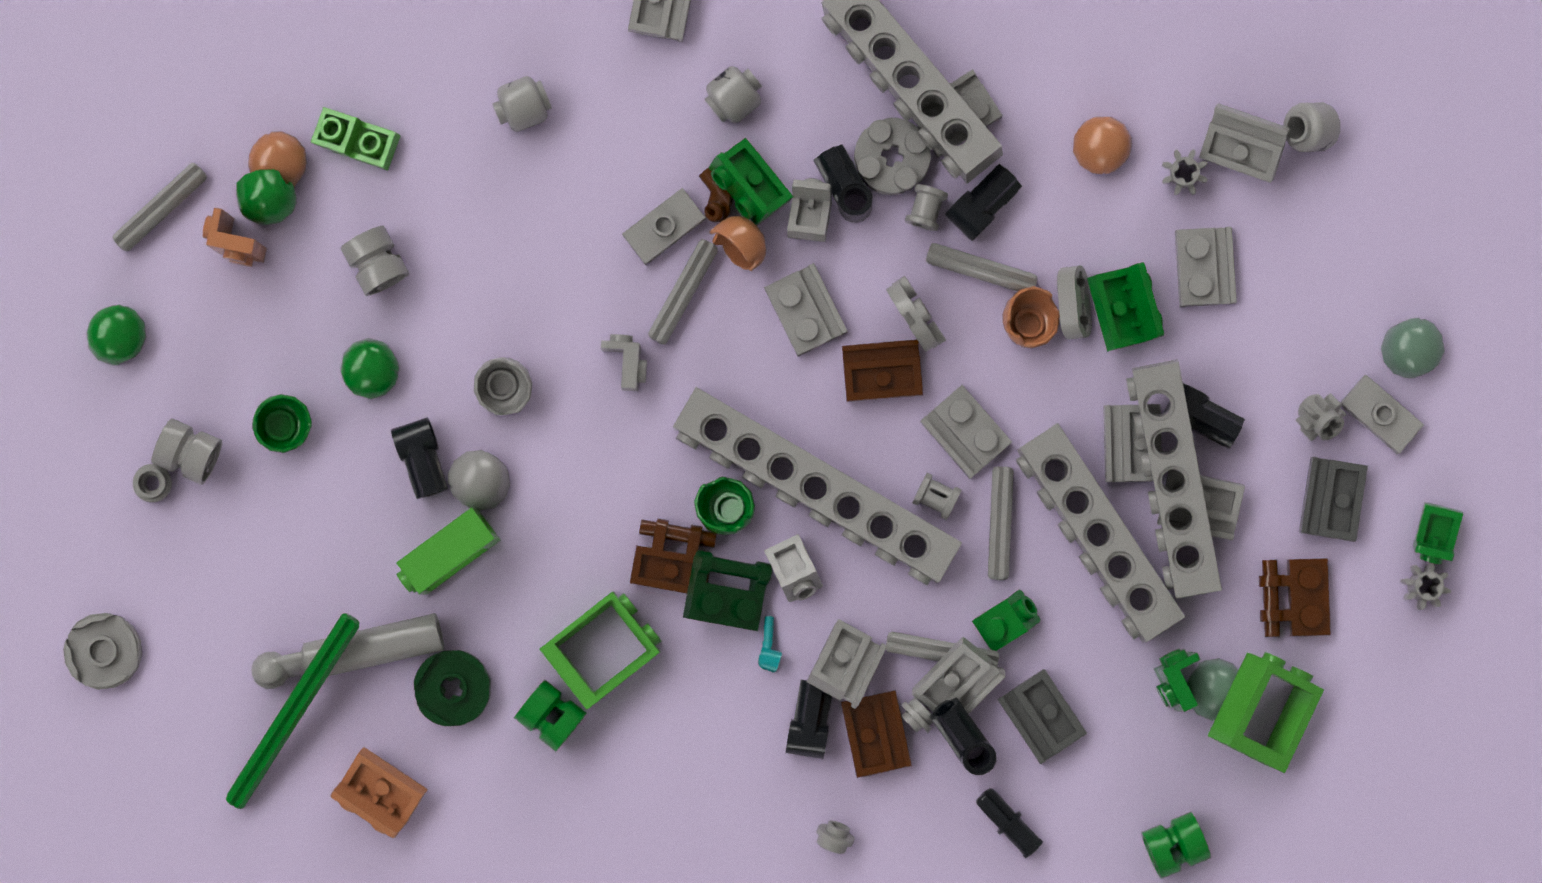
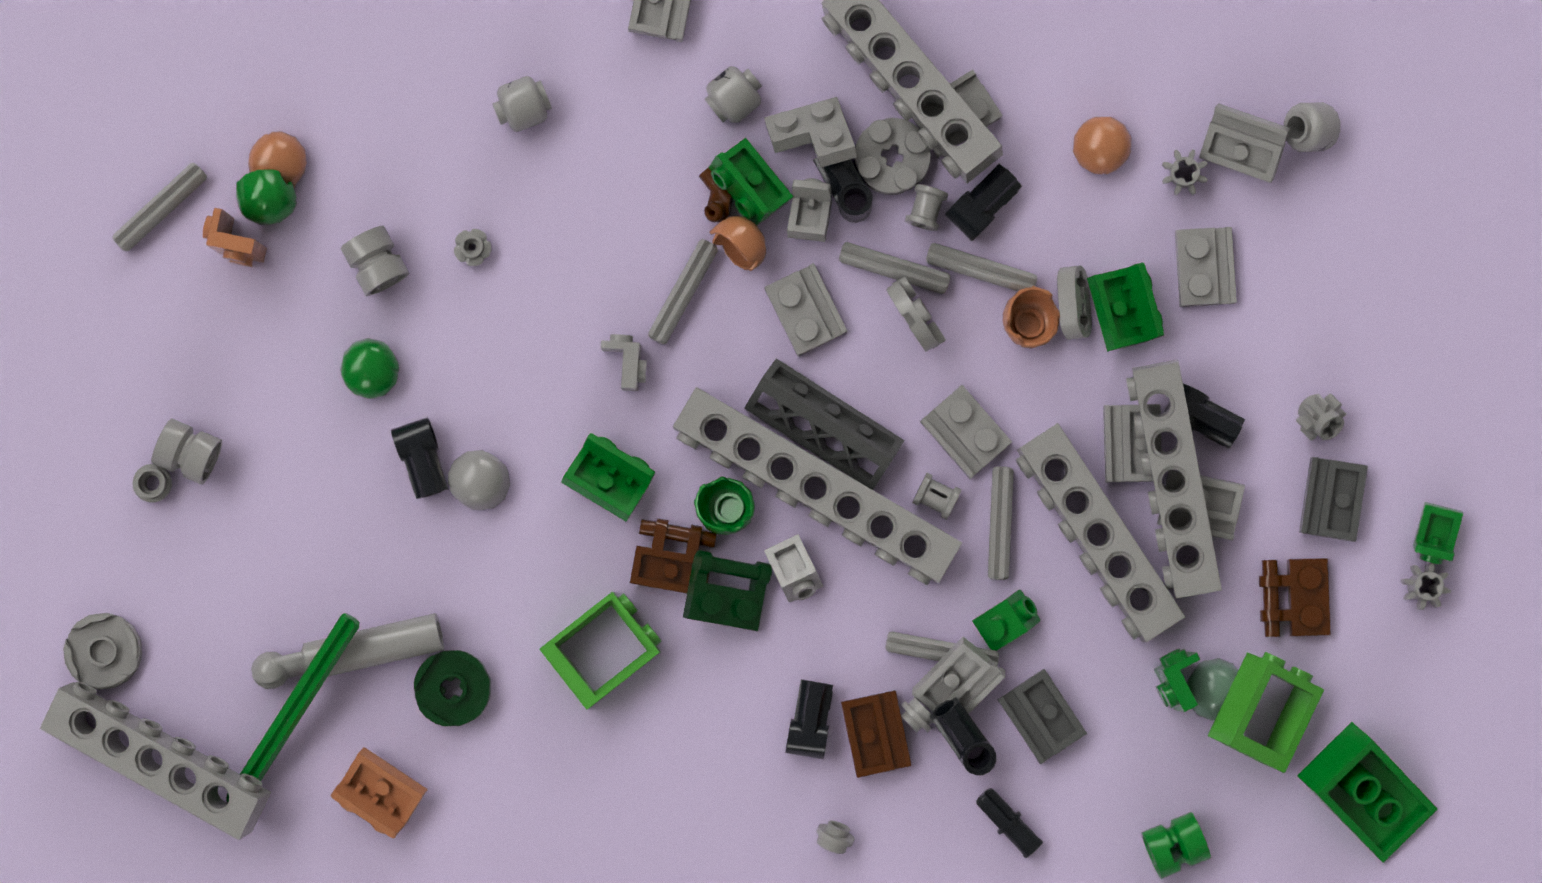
(68, 723): none -> light grey brick
(116, 334): green hair -> none
(281, 423): green hair -> none
(355, 138): bright green slope -> none
(446, 552): bright green window -> none
(475, 257): none -> light grey plate
(503, 386): light grey hair -> none
(538, 708): green wheel -> none
(609, 476): none -> green bracket
(663, 226): light grey plate -> none
(769, 658): teal hand -> none
(815, 124): none -> light grey plate
(828, 418): none -> dark grey fence
(846, 663): light grey plate -> none
(882, 370): reddish brown plate -> none
(894, 267): none -> light grey axle
(1367, 791): none -> green slope
(1381, 414): light grey plate -> none
(1412, 348): sand green hair -> none

